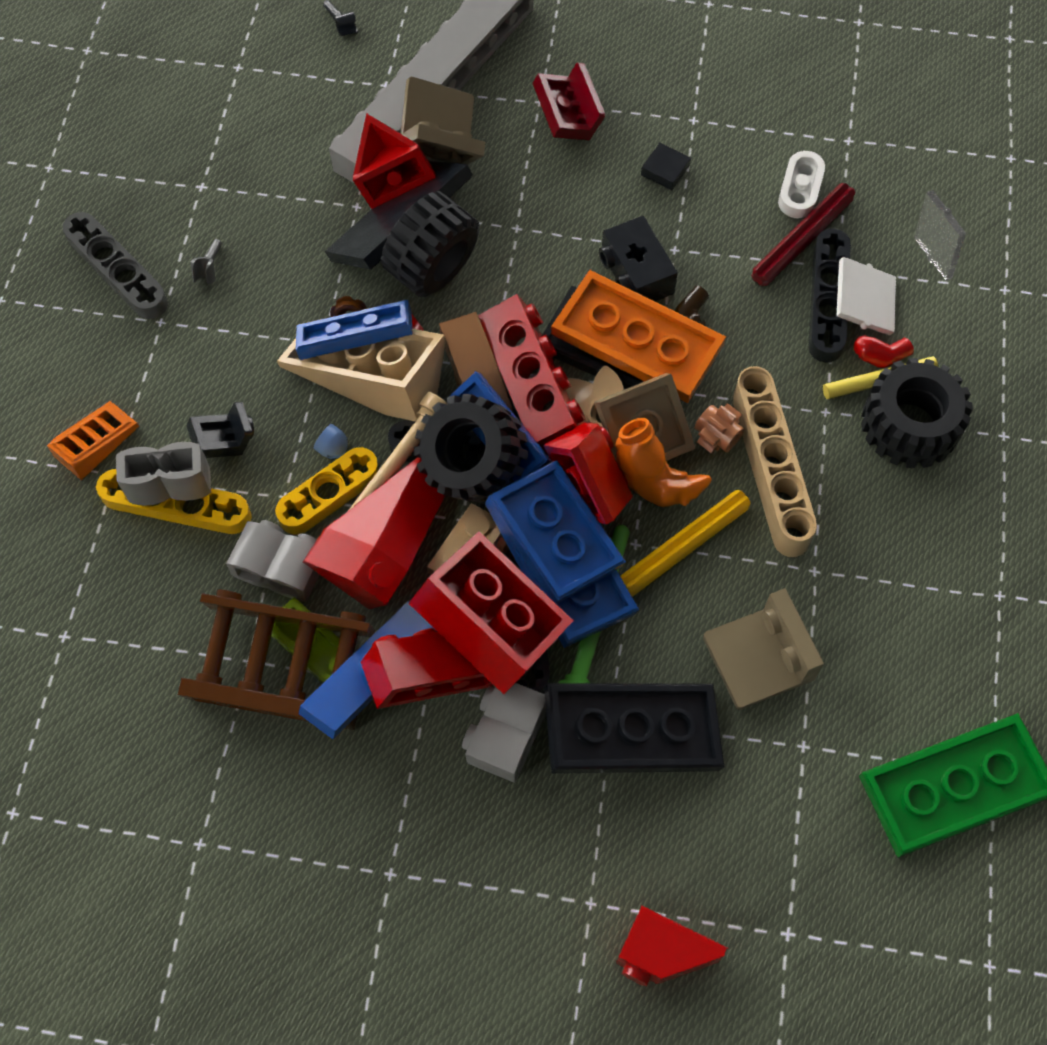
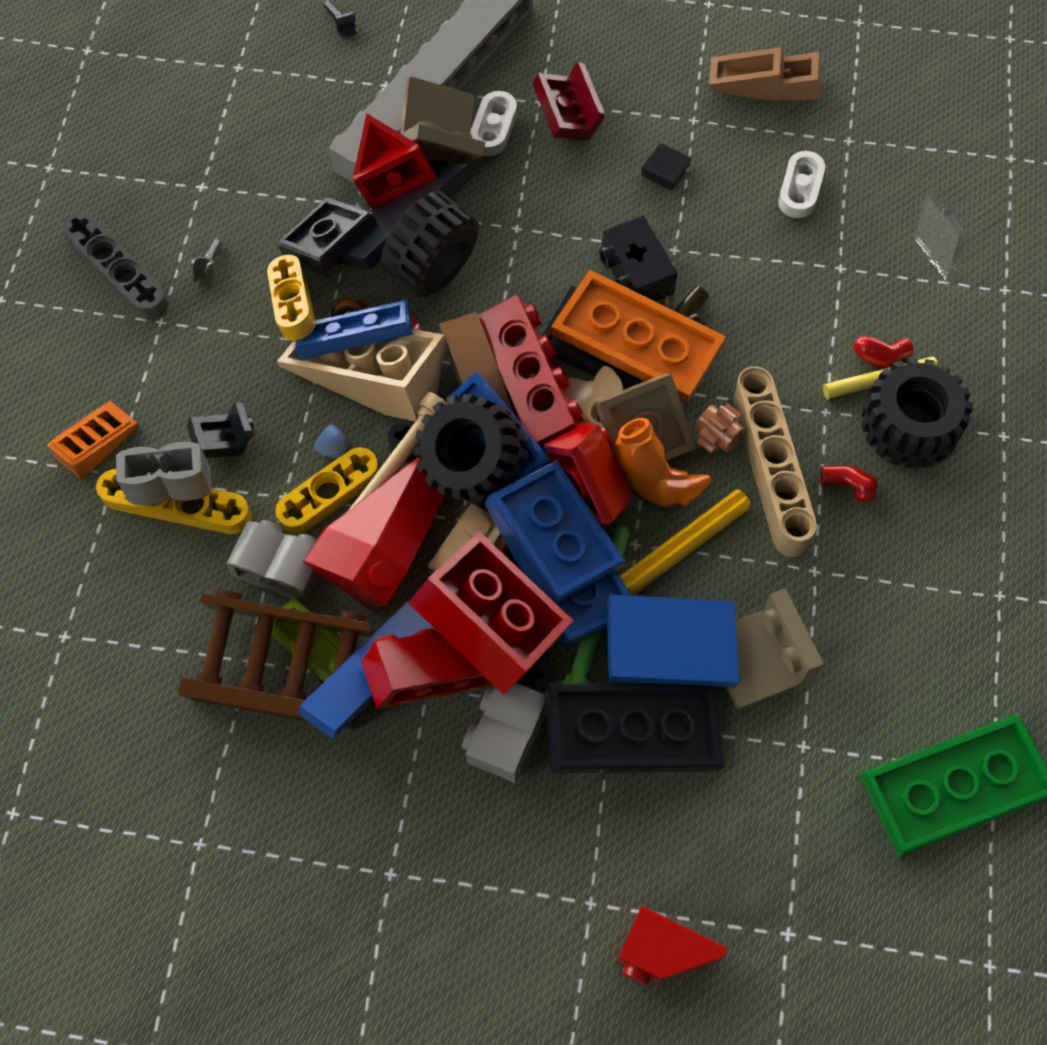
(299, 305): none -> yellow beam
(326, 233): none -> black tile
(491, 126): none -> white plate
(672, 641): none -> blue tile
(768, 75): none -> medium nougat slope
(803, 234): dark red axle -> none
(827, 294): black beam -> none
(864, 483): none -> red arm
(866, 296): white piece -> none

